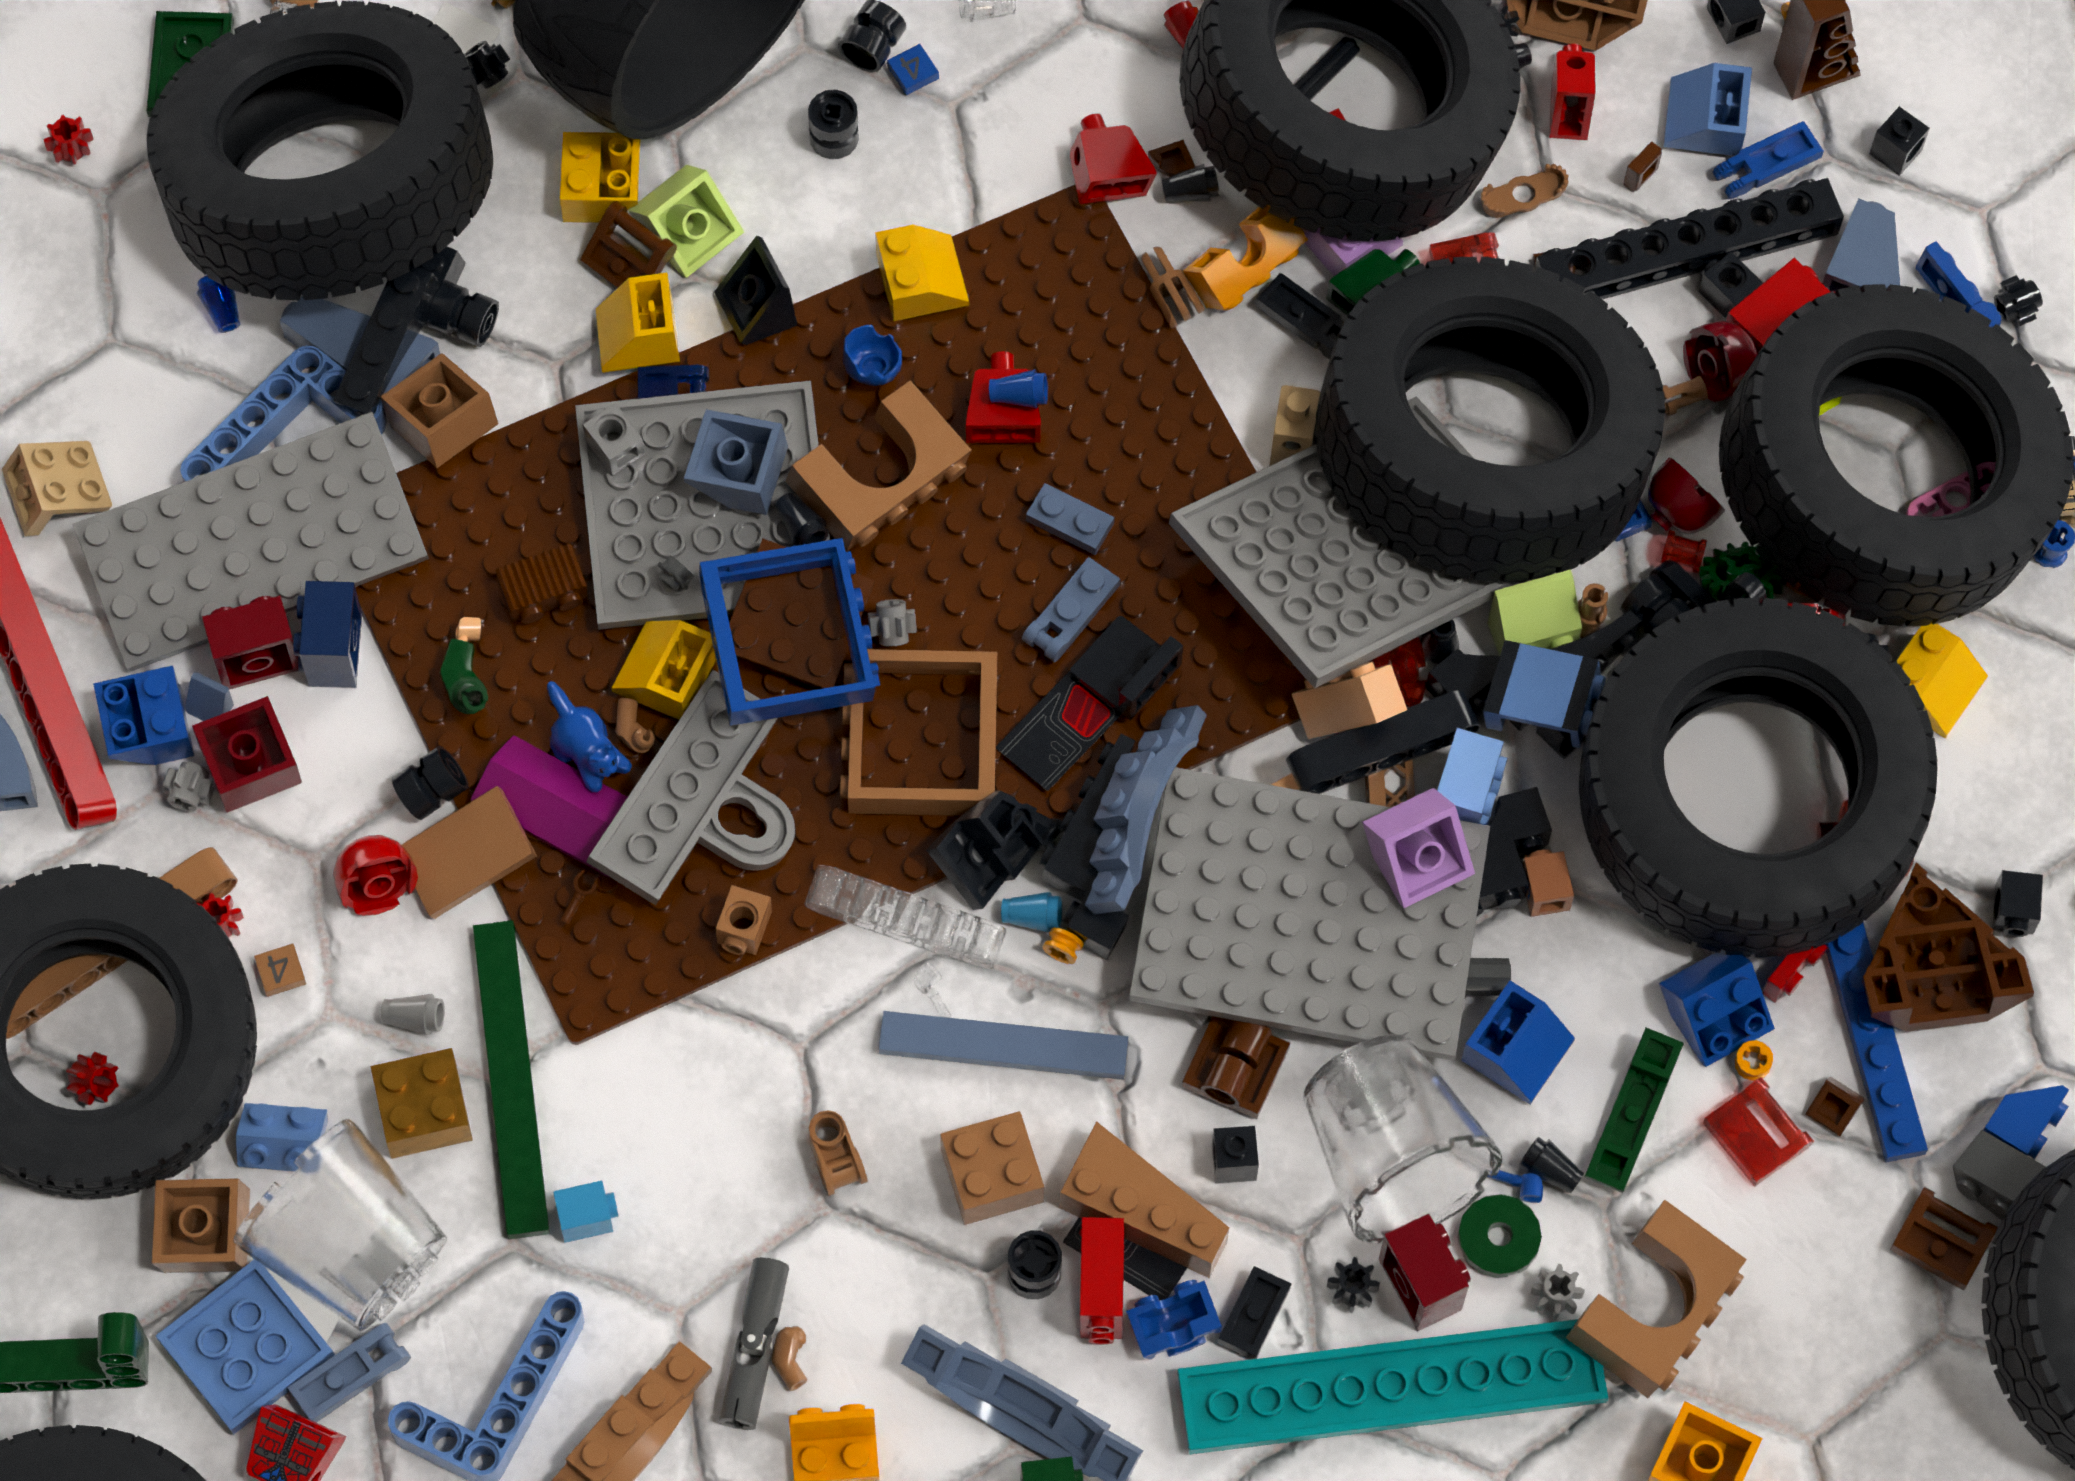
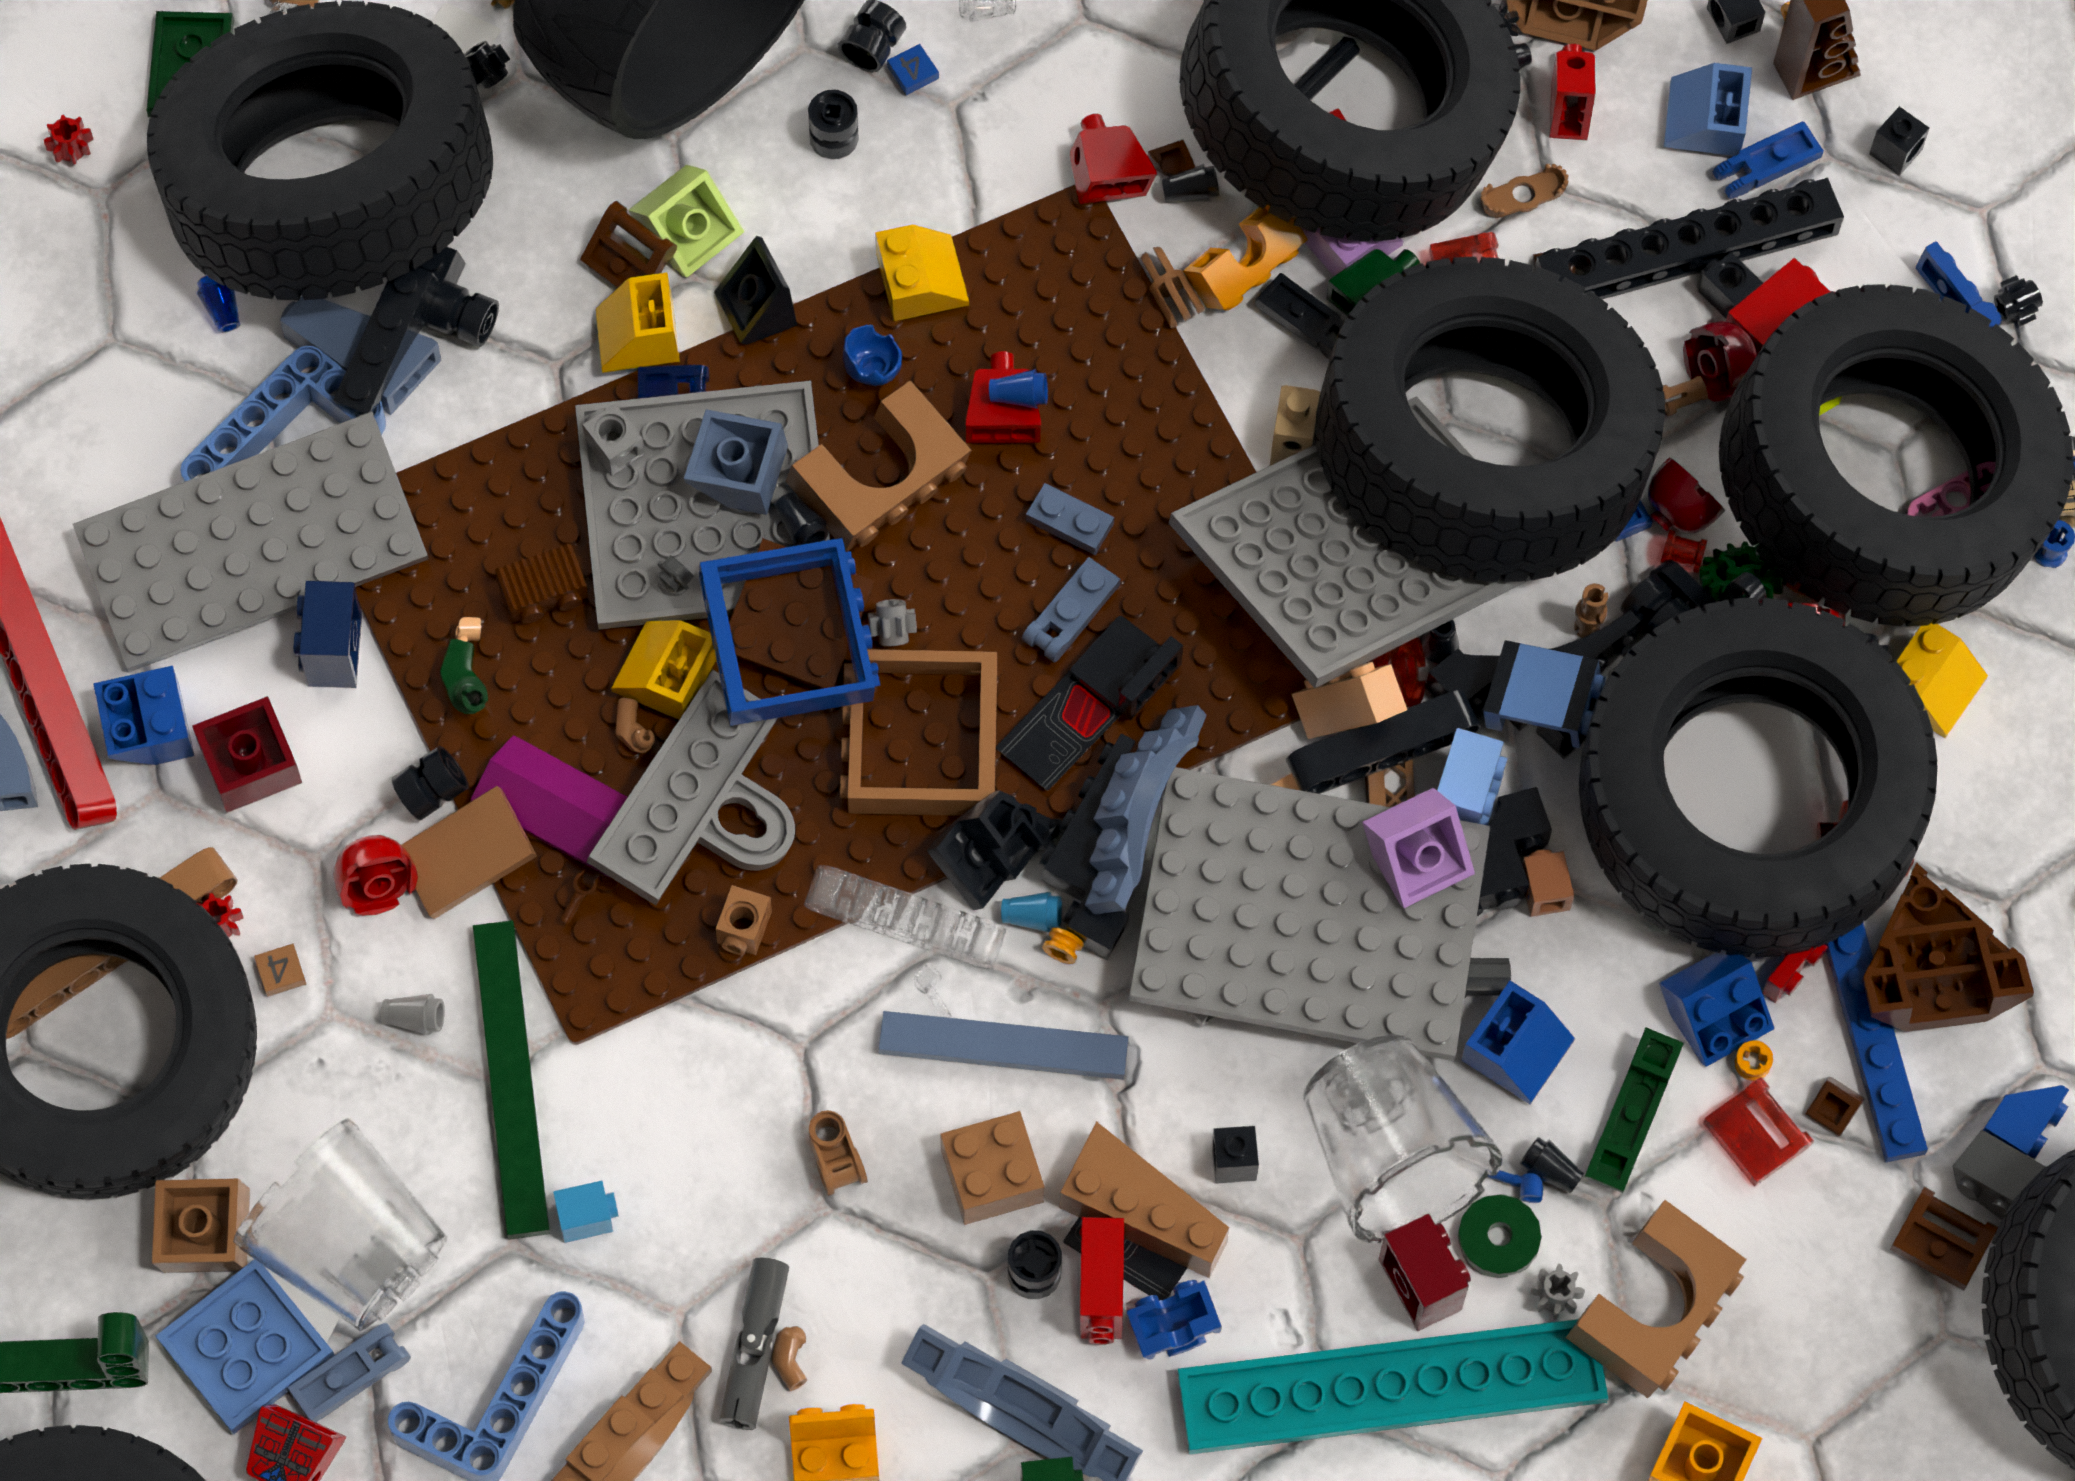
(54, 480): tan bracket -> none
(92, 1078): red gear -> none
(188, 786): light grey gear -> none
(207, 698): sand blue slope -> none
(251, 642): dark red brick -> none
(277, 1135): medium blue bracket -> none
(421, 1103): pearl gold brick -> none
(439, 410): medium nougat brick -> none
(583, 738): blue animal -> none
(596, 173): yellow slope -> none
(1179, 20): red cone -> none
(1236, 1064): reddish brown plate -> none
(1254, 1313): black plate -> none
(1353, 1273): black gear -> none
(1536, 612): yellowish green slope -> none
(1642, 167): reddish brown tile -> none
(1866, 250): sand blue slope -> none
(2017, 903): black brick -> none

